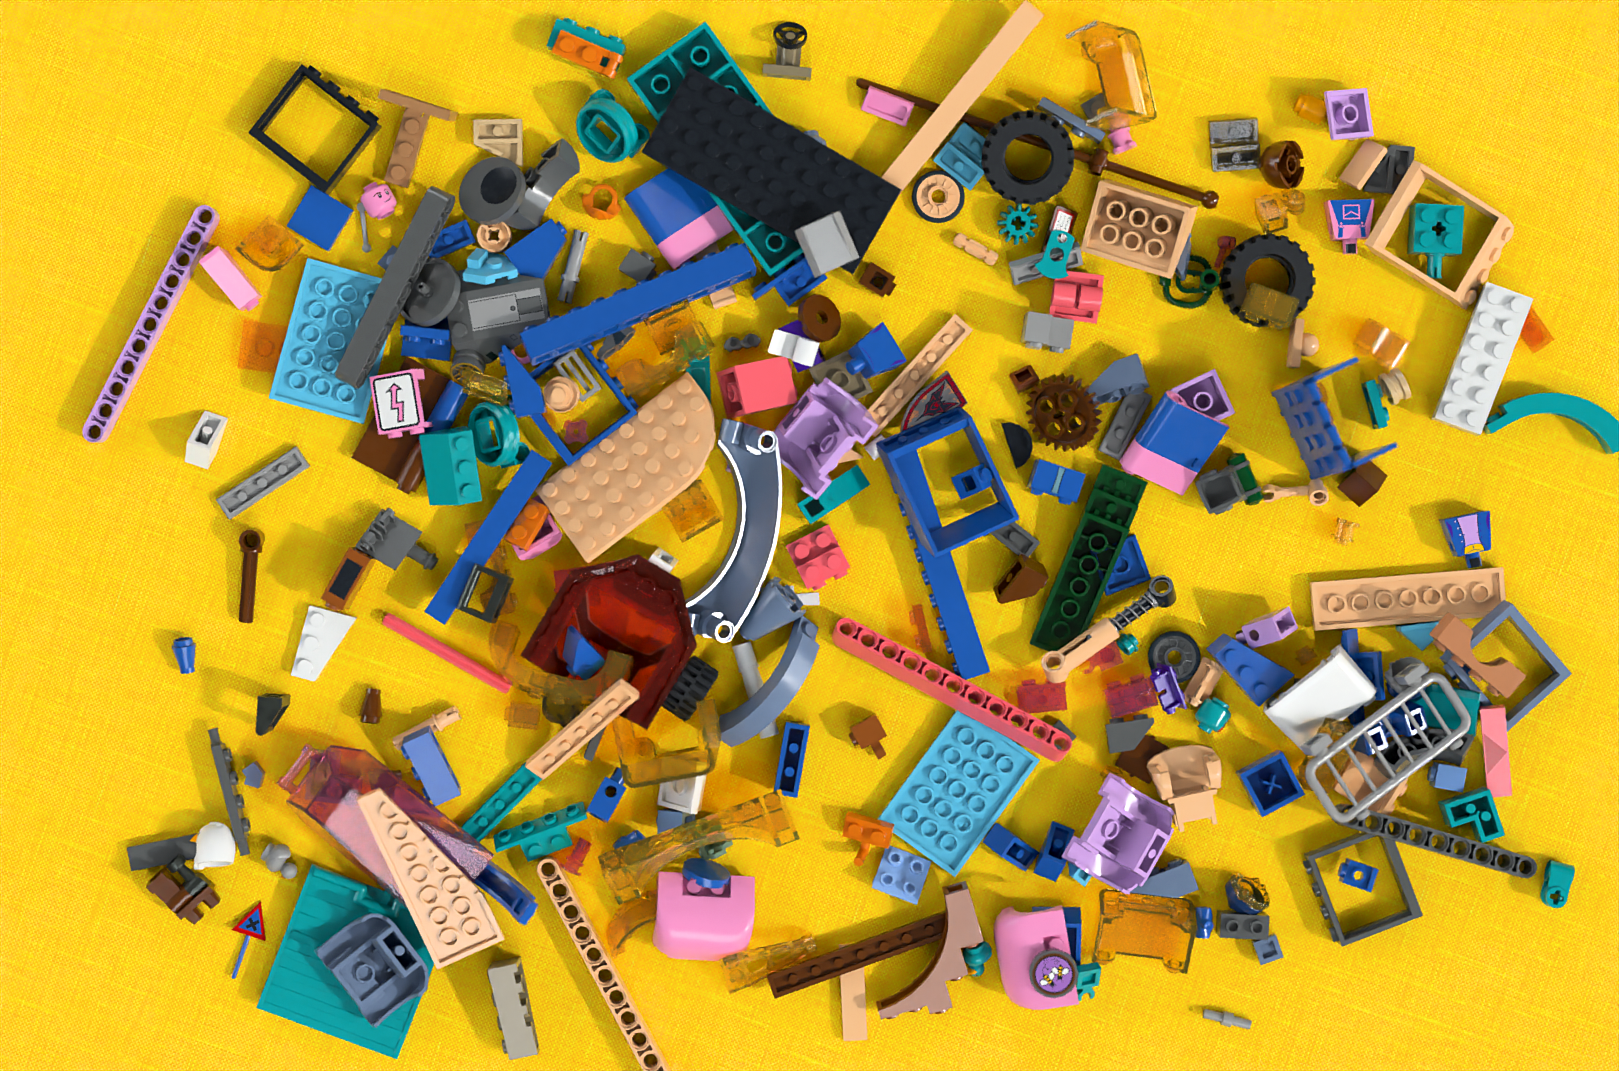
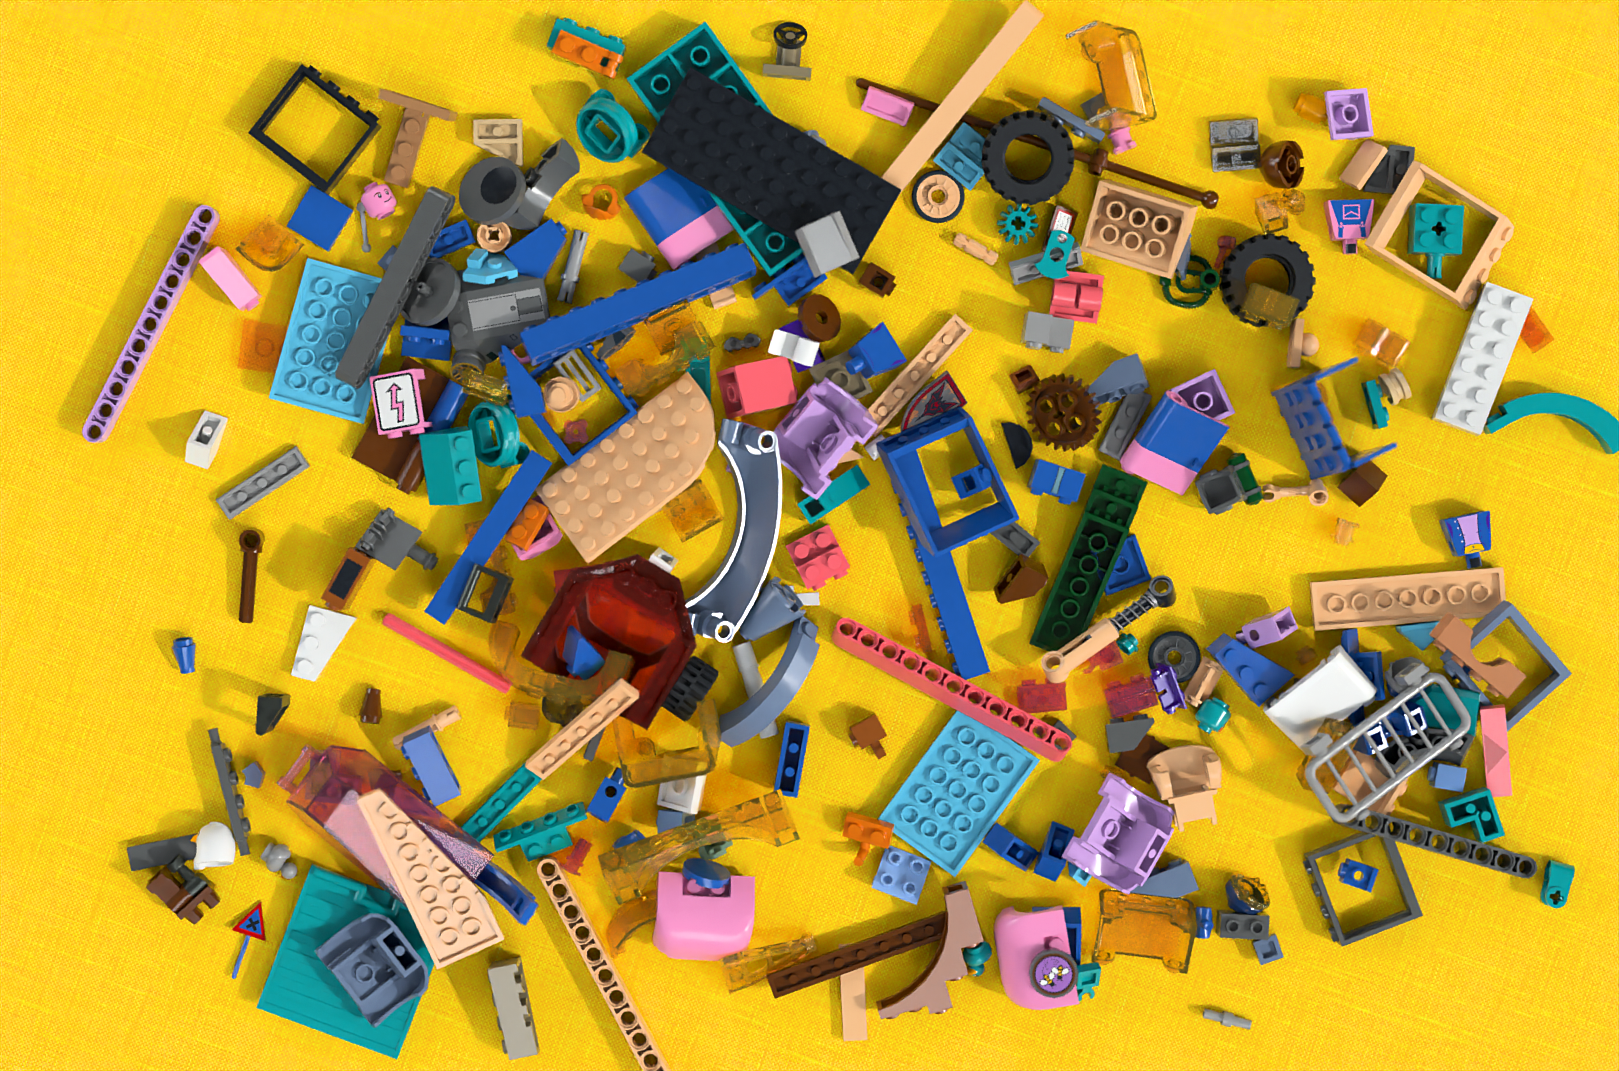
(1270, 783): blue brick -> none

